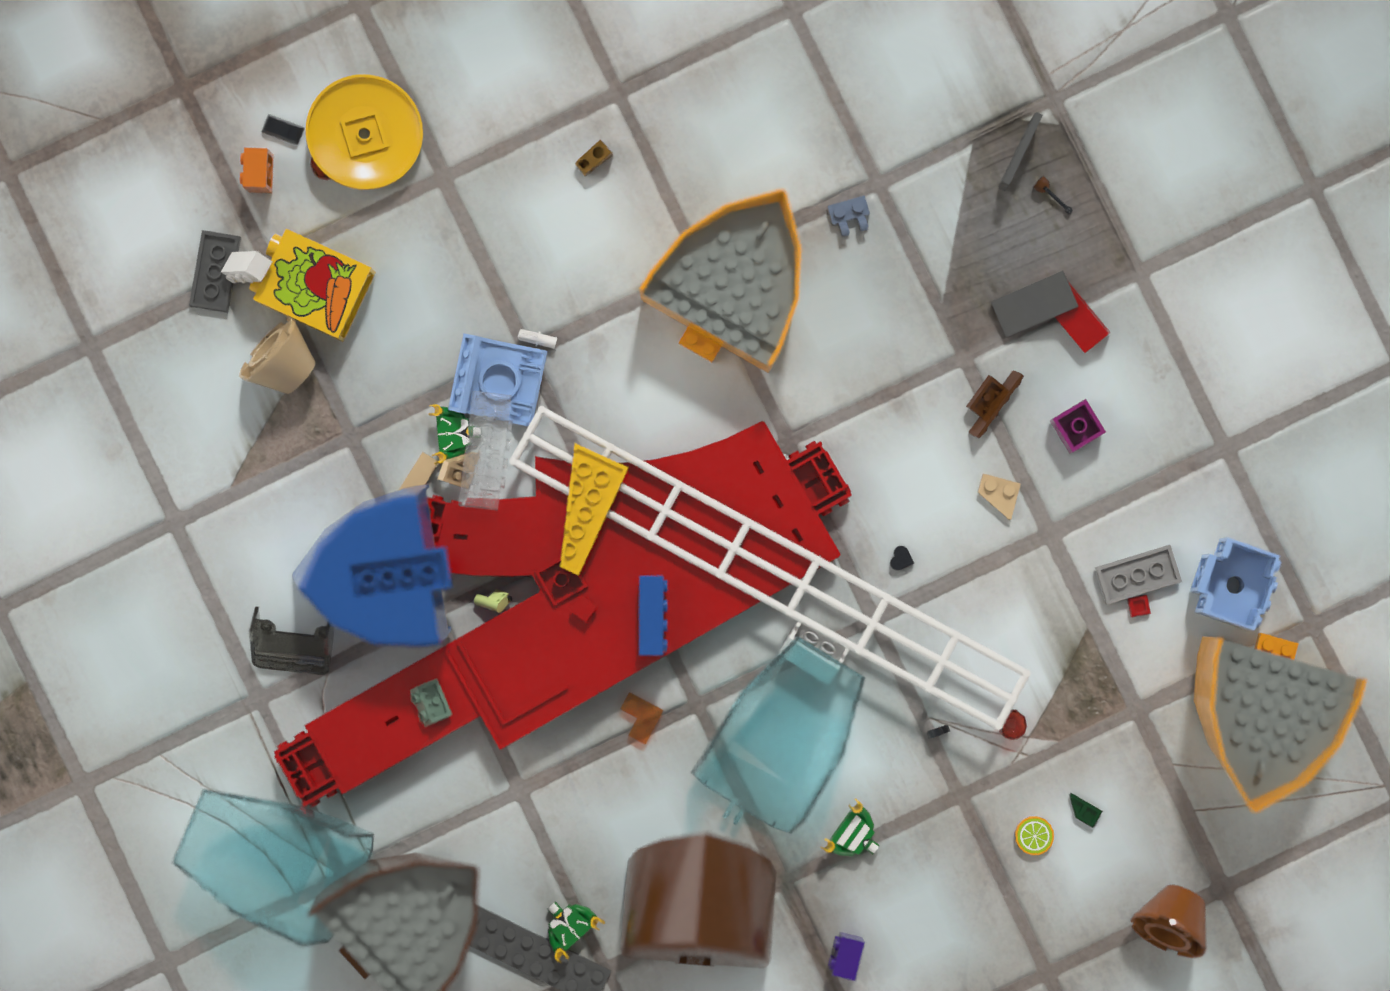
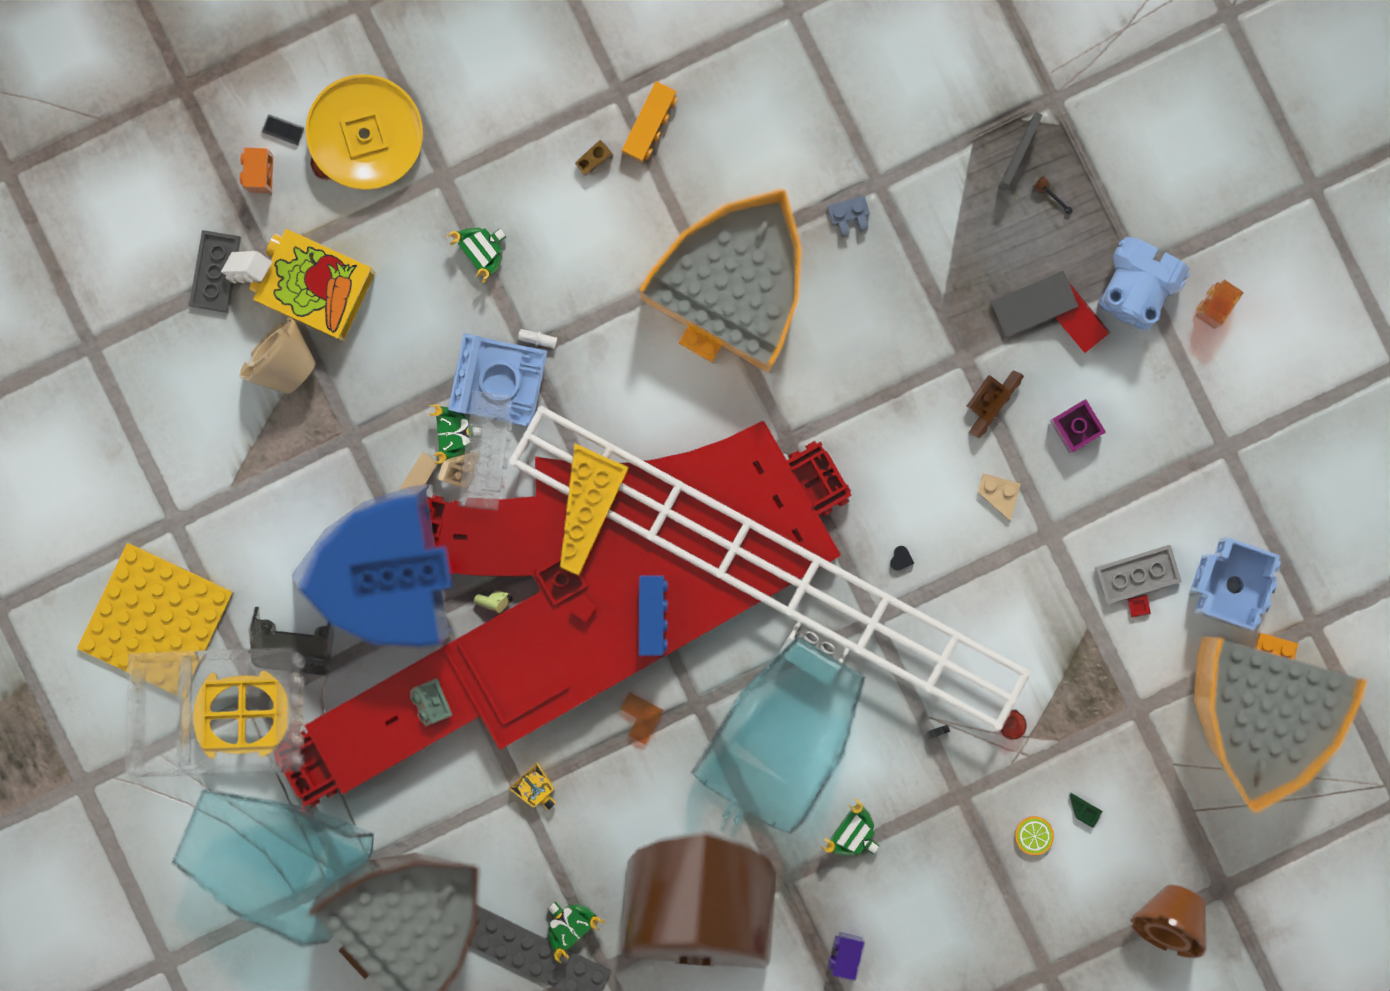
(152, 610): none -> yellow plate
(173, 714): none -> clear panel
(480, 248): none -> torso
(534, 787): none -> torso
(649, 122): none -> light orange brick
(1141, 283): none -> light blue piece
(1219, 303): none -> clear orange brick

